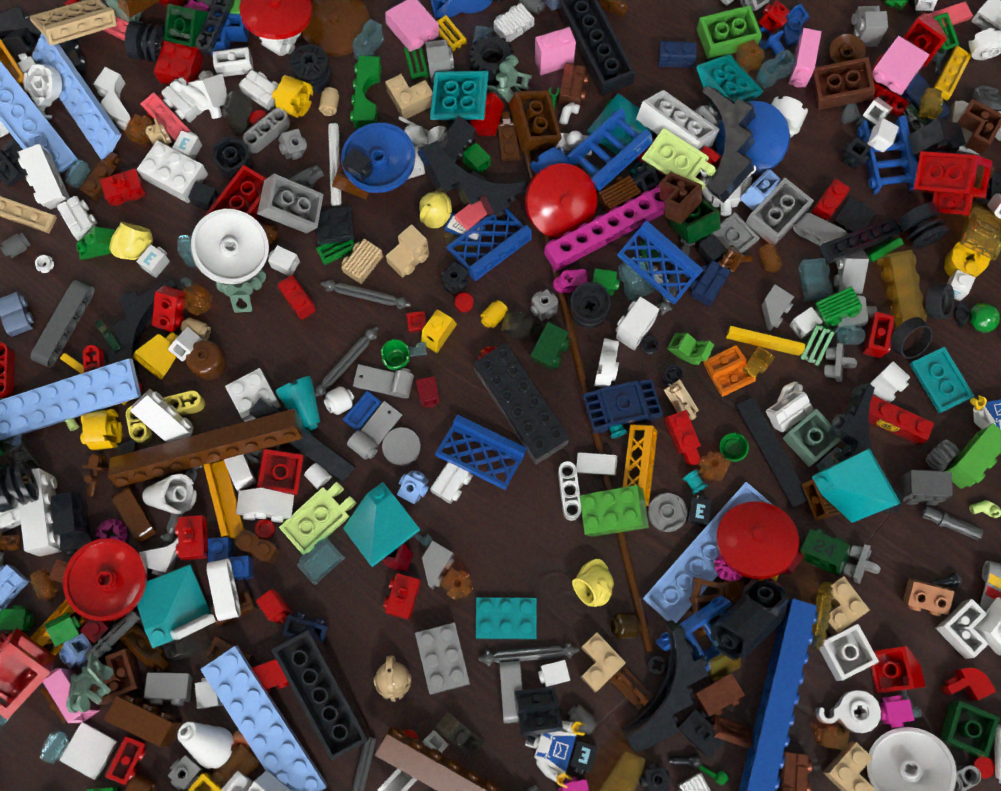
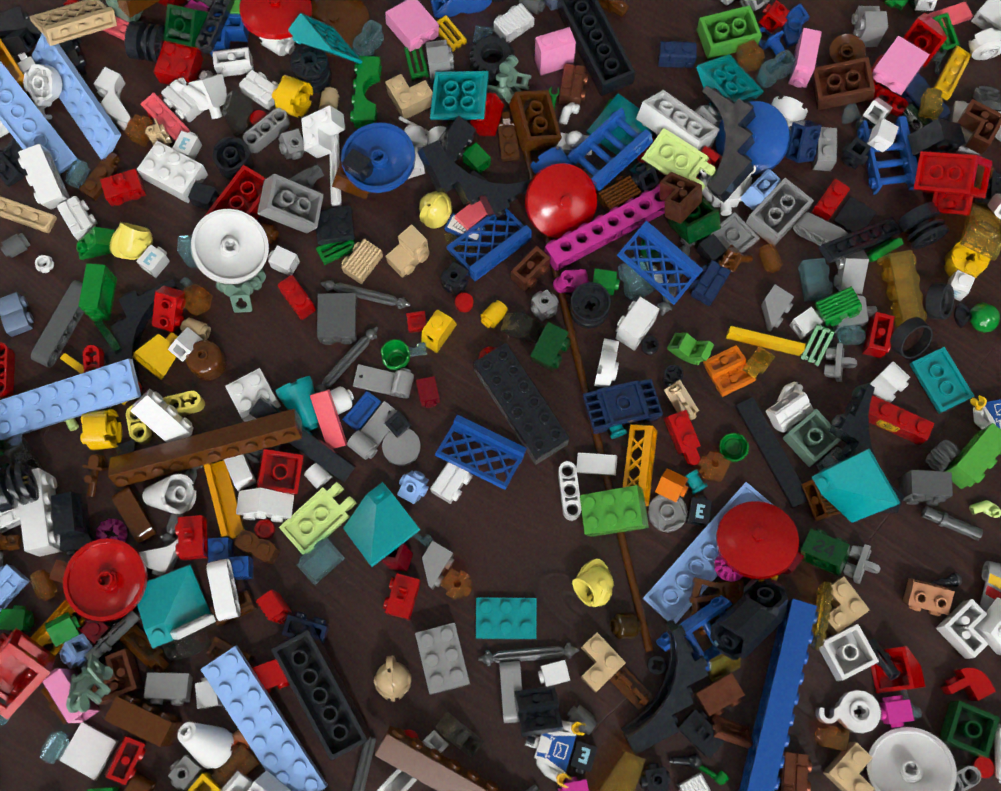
(97, 292): none -> green window
(319, 128): none -> white brick
(322, 37): none -> teal slope
(328, 419): none -> coral tile
(337, 318): none -> dark grey panel
(398, 424): none -> black tile
(530, 268): none -> copper brick
(672, 485): none -> orange brick
(803, 141): none -> dark blue brick
(826, 150): none -> light grey brick
(890, 669): none -> black pin

